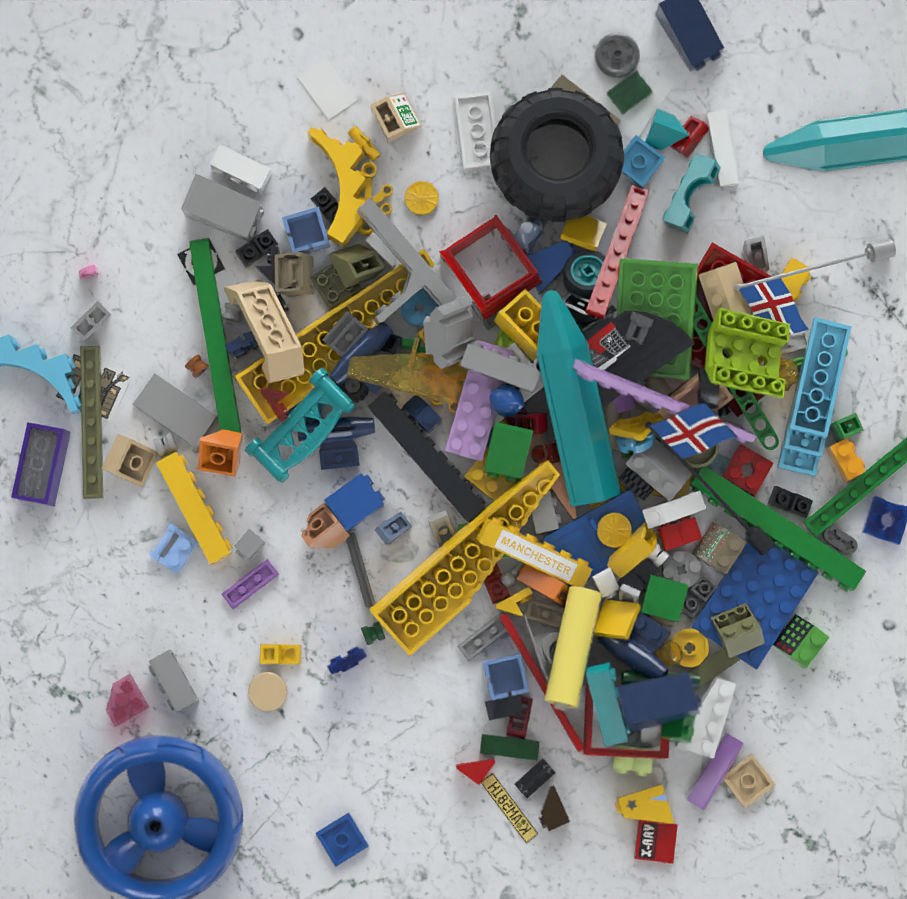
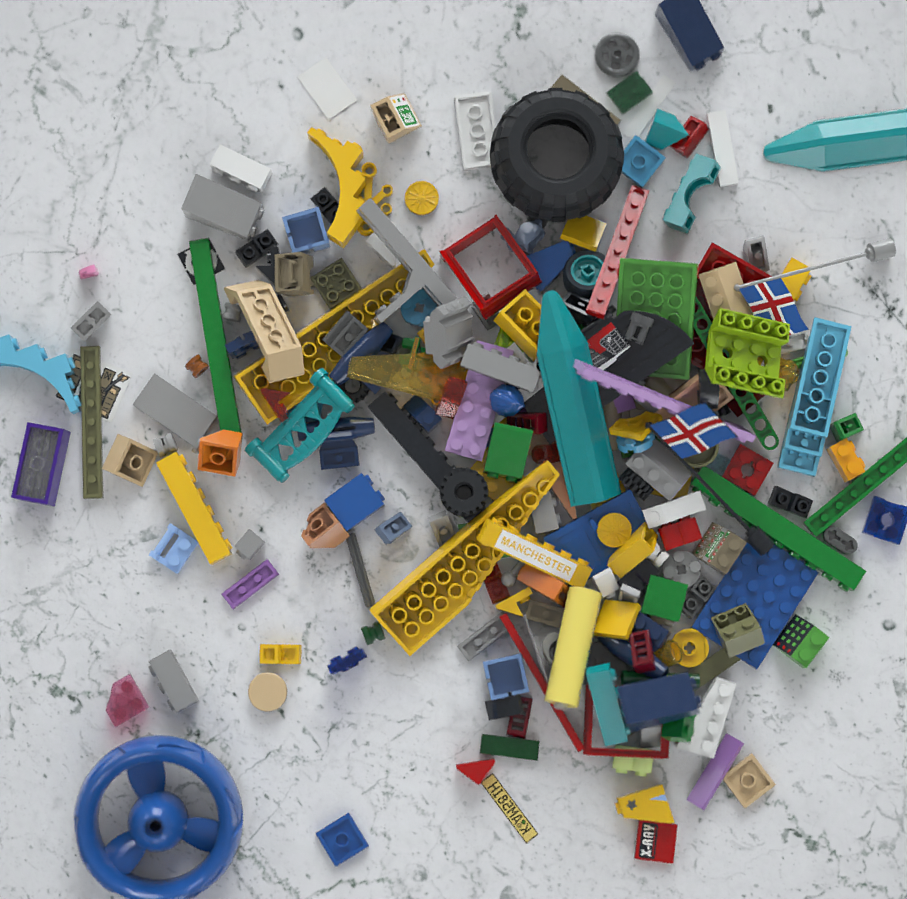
(356, 264): olive slope -> none
(364, 142): yellow pin -> none
(451, 397): none -> clear red slope
(467, 477): none -> black tyre
(534, 778): black hinge -> none
(553, 811): dark brown slope -> none
(644, 663): none -> dark red slope

